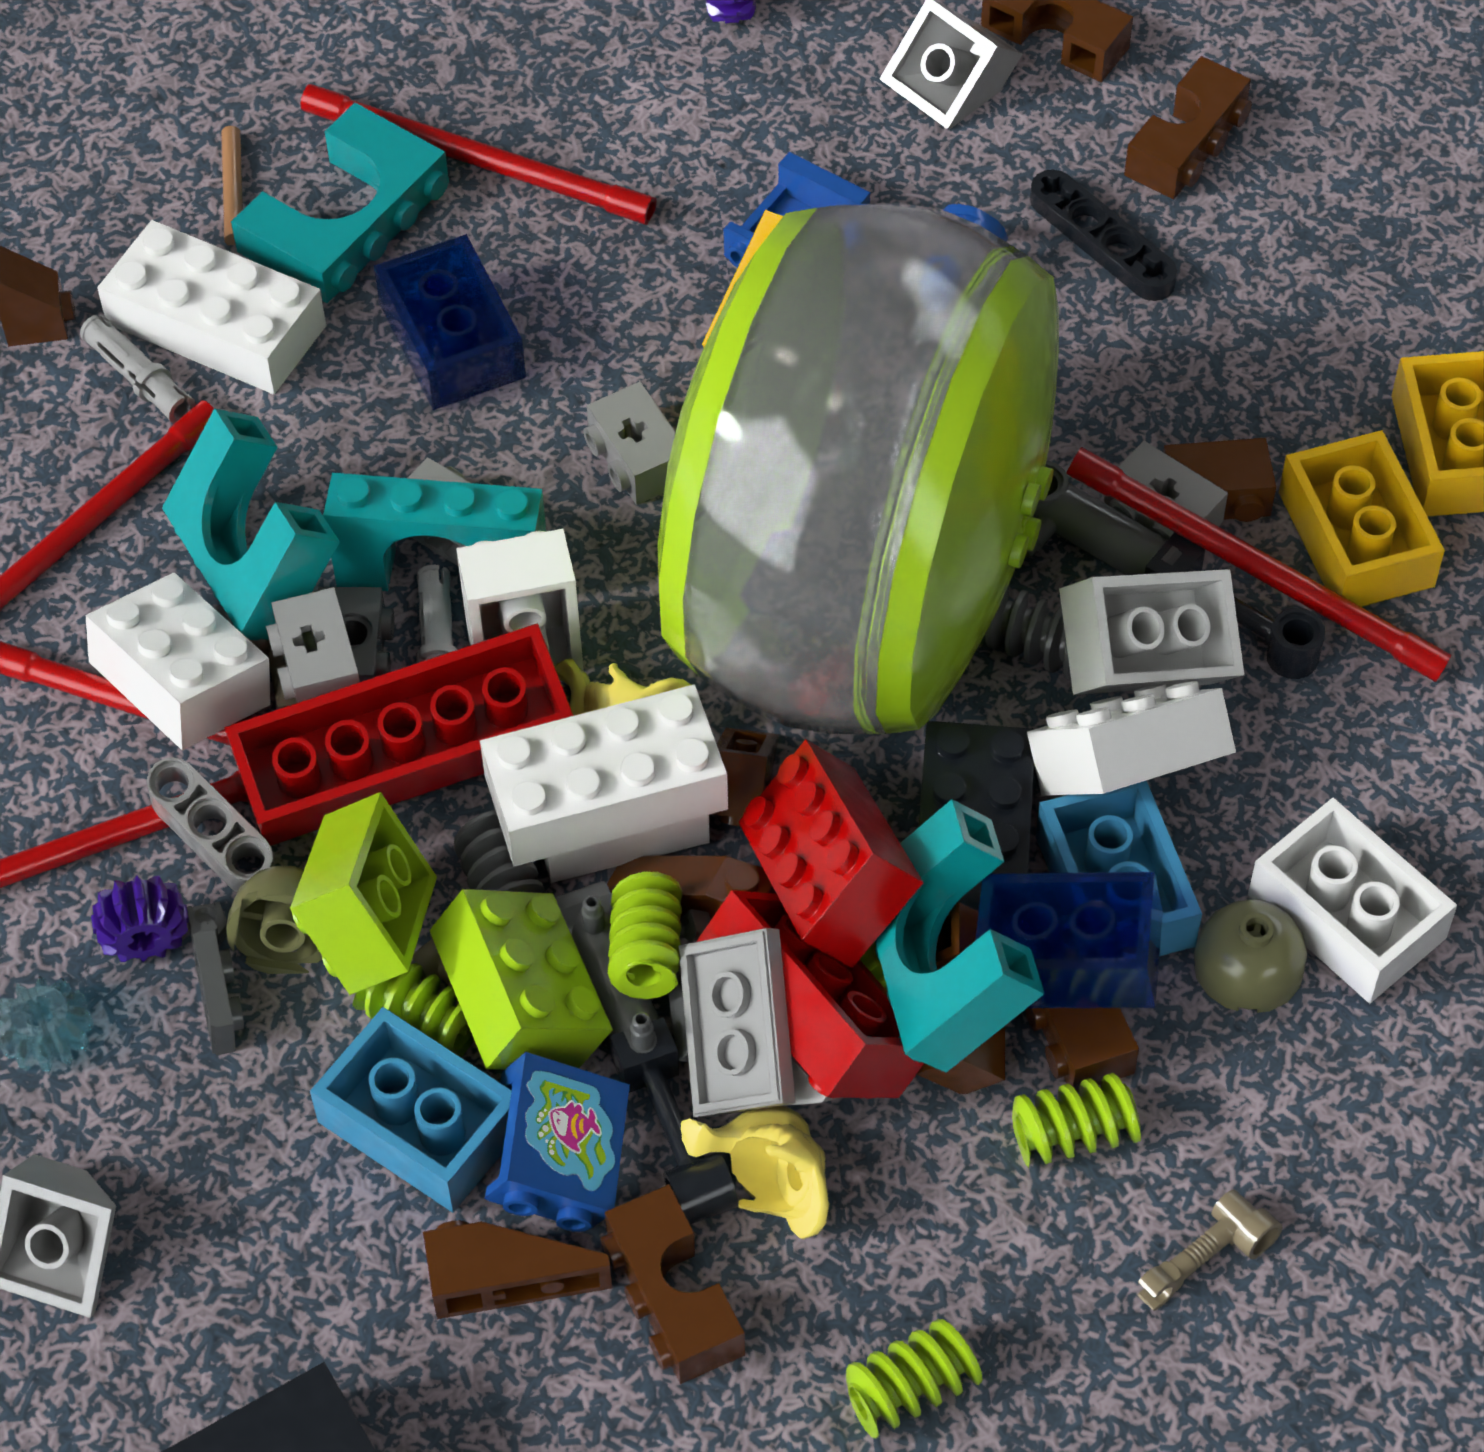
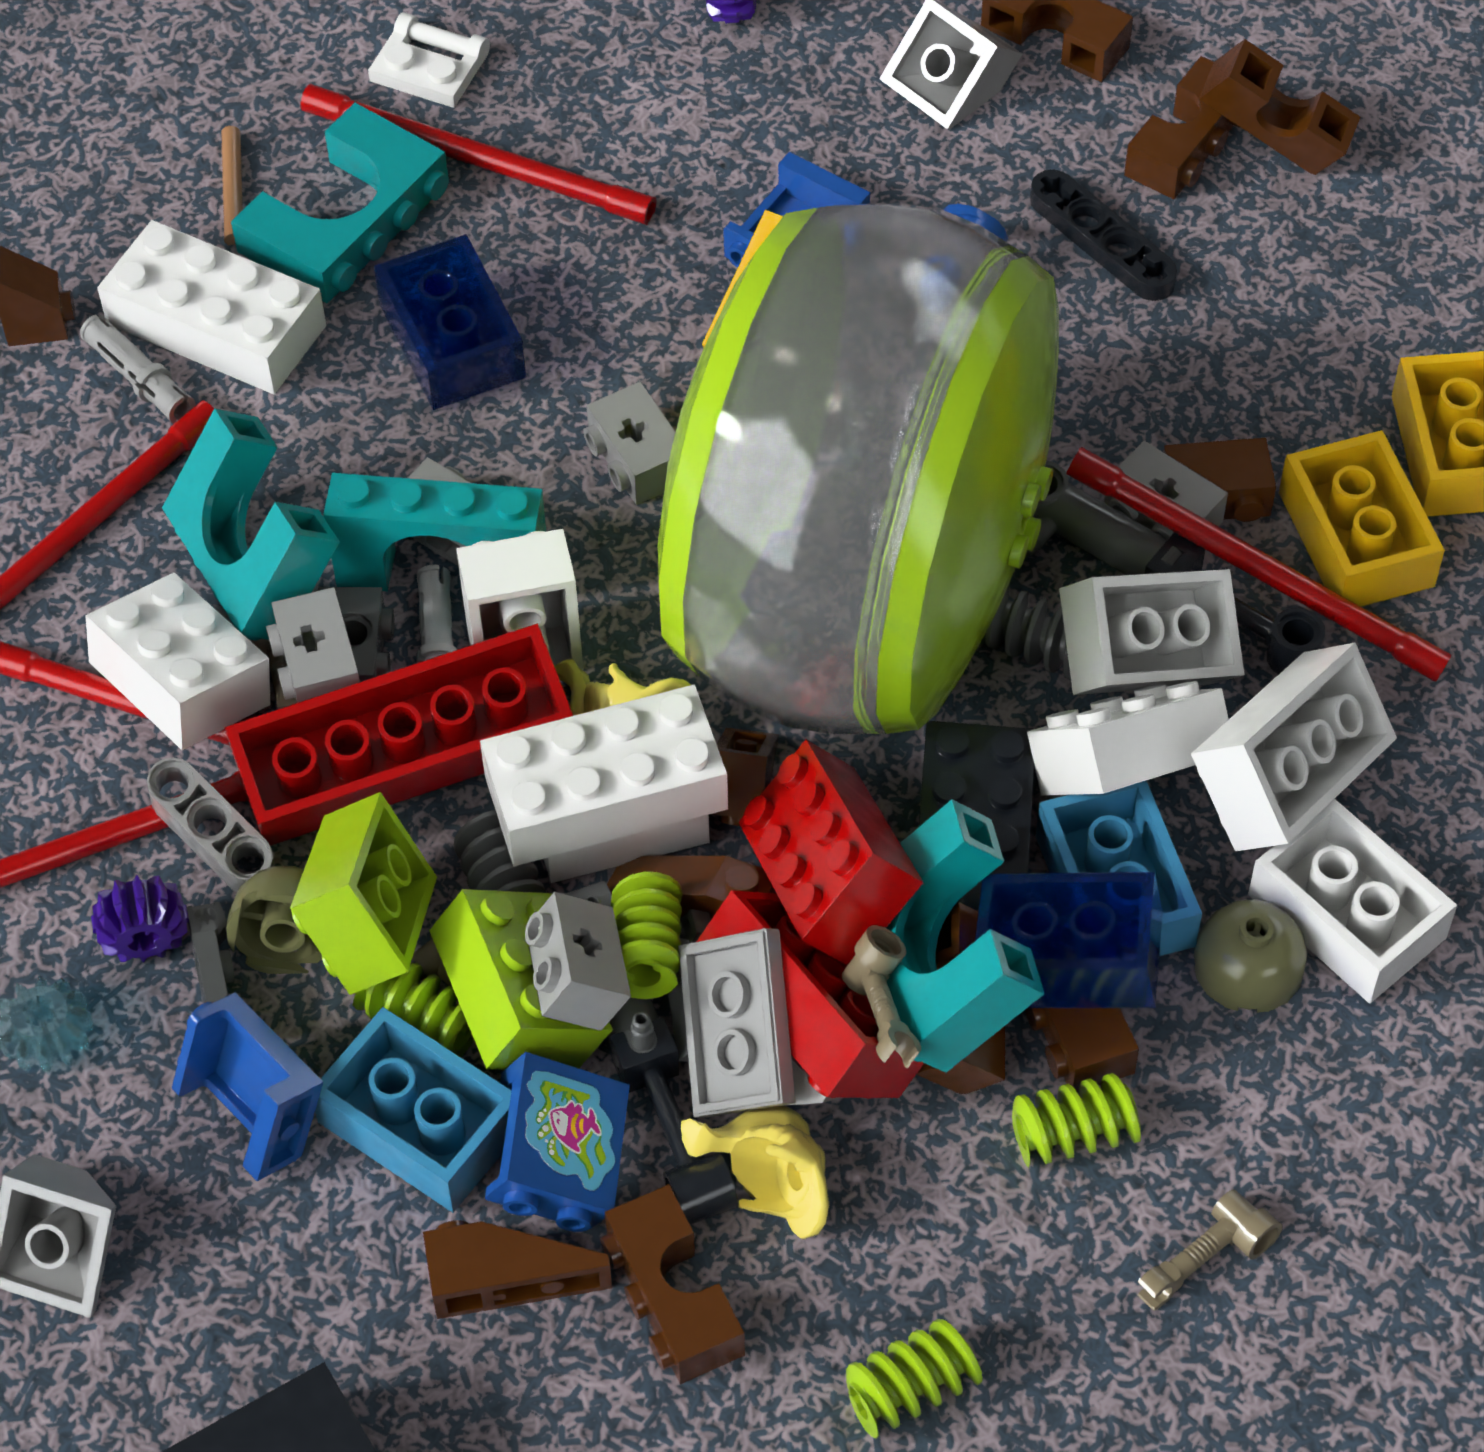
(253, 1077): none -> blue panel
(424, 71): none -> white plate
(577, 961): none -> light grey brick
(876, 958): none -> dark tan brick
(1294, 747): none -> white brick
(1304, 131): none -> reddish brown arch

